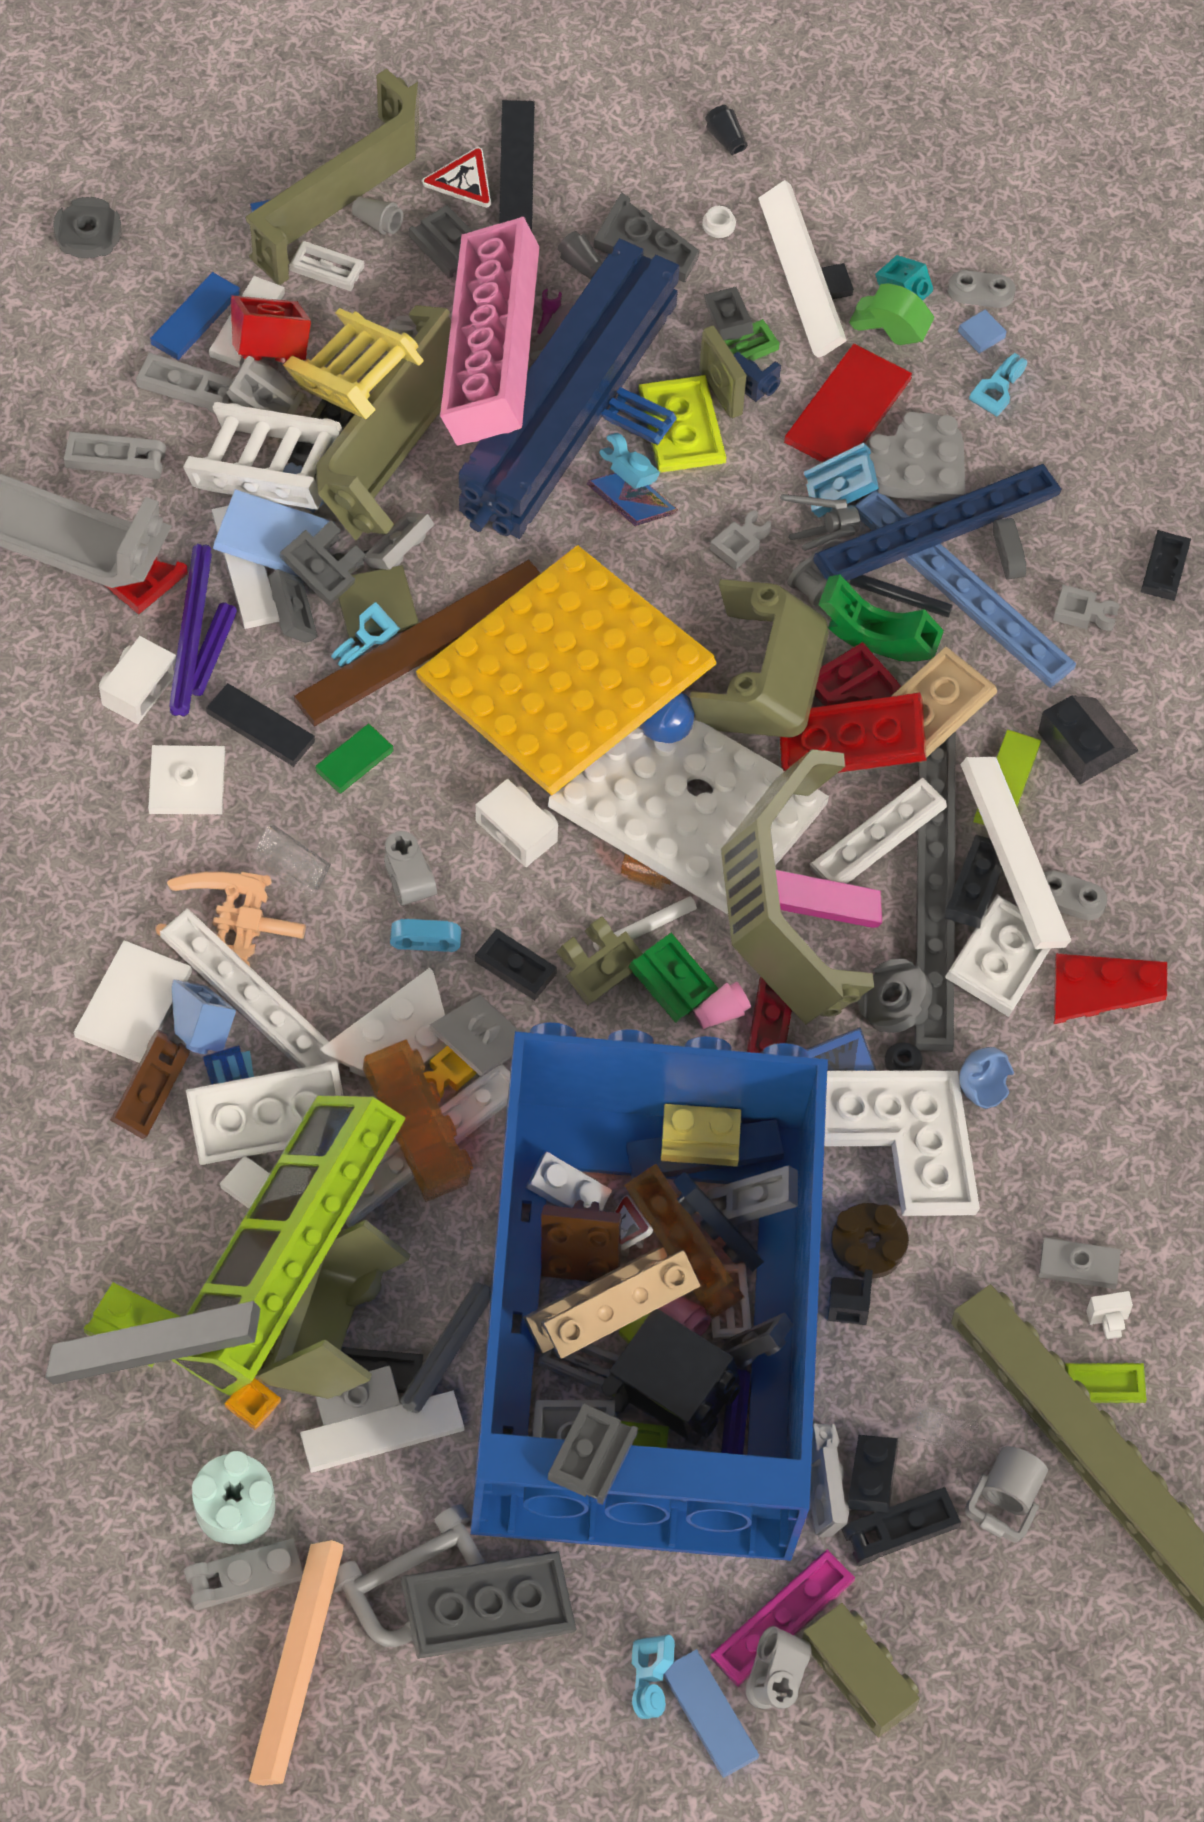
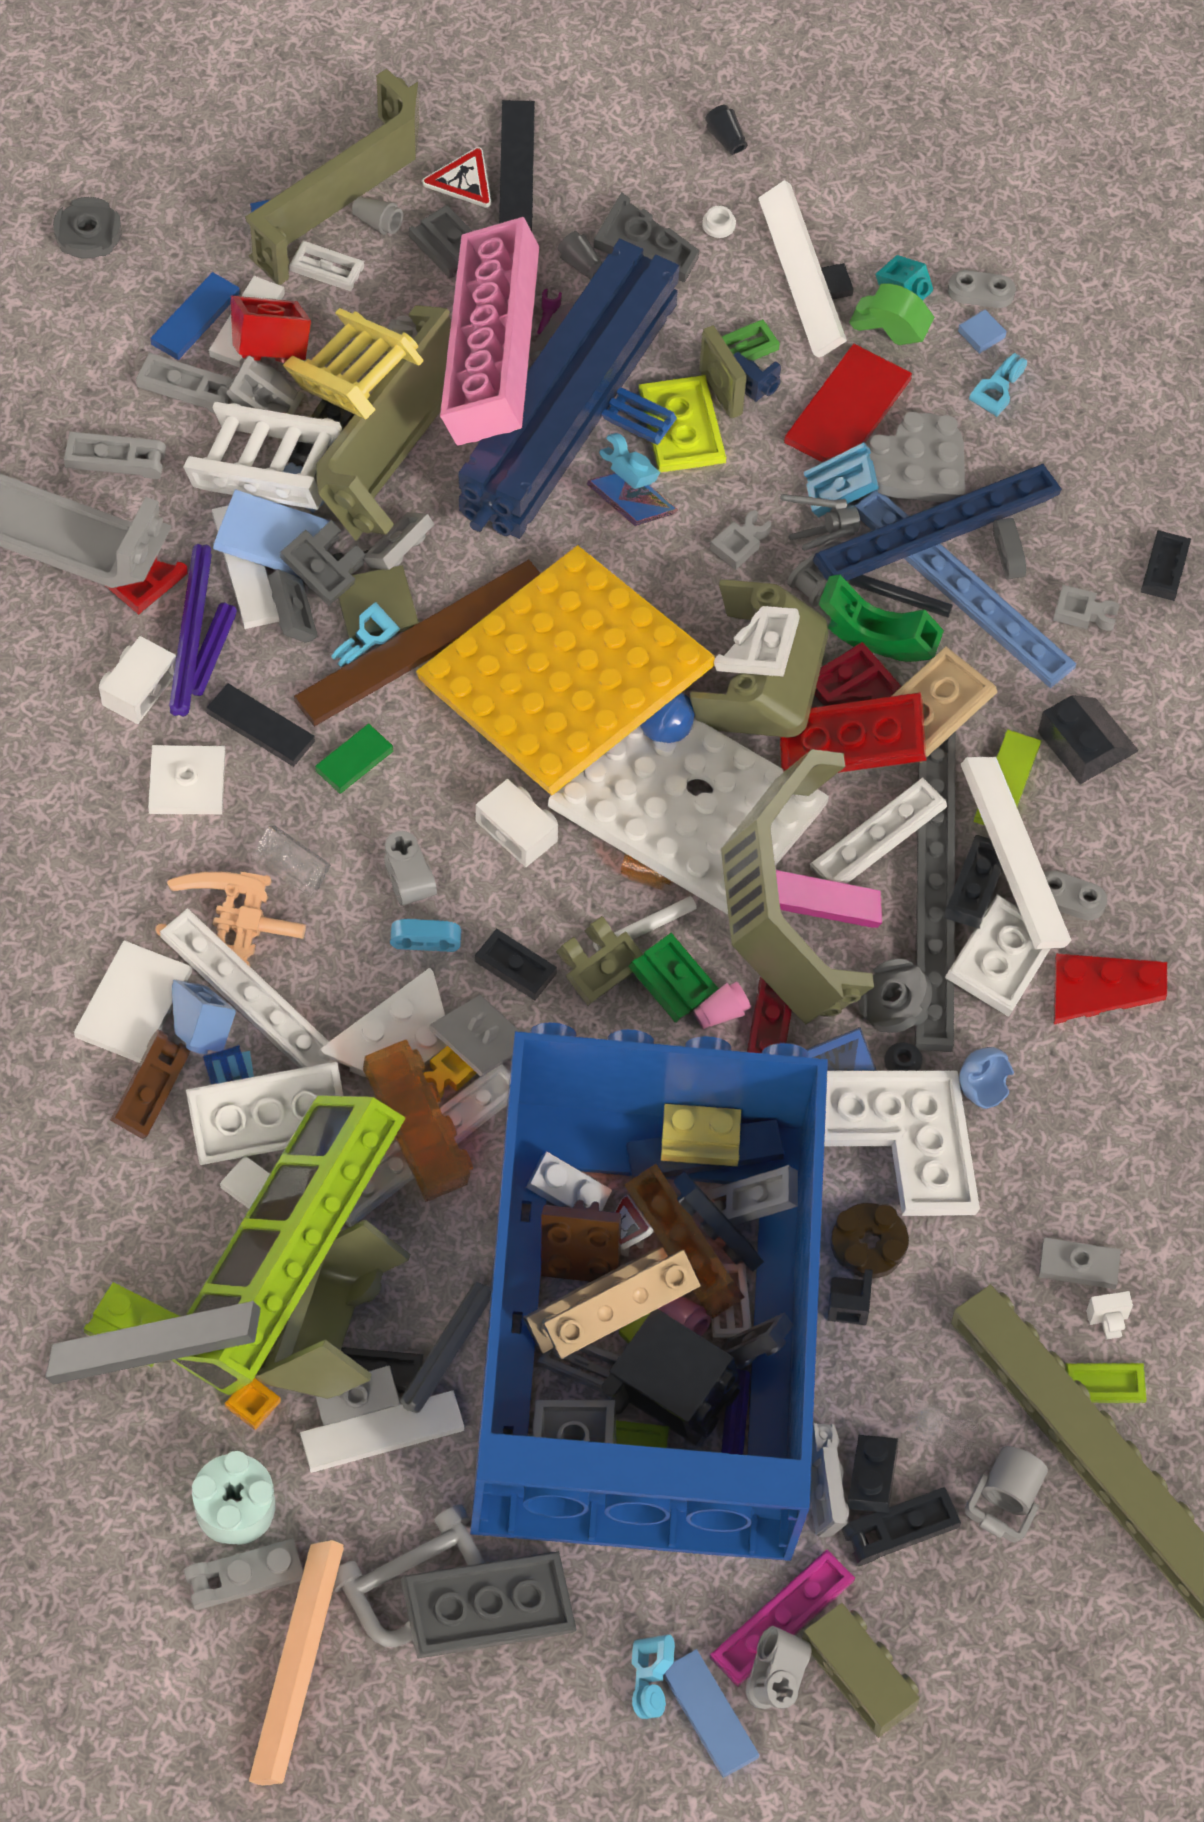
(592, 1453): dark grey plate -> none
(729, 313): dark grey plate -> none
(763, 644): none -> white wing

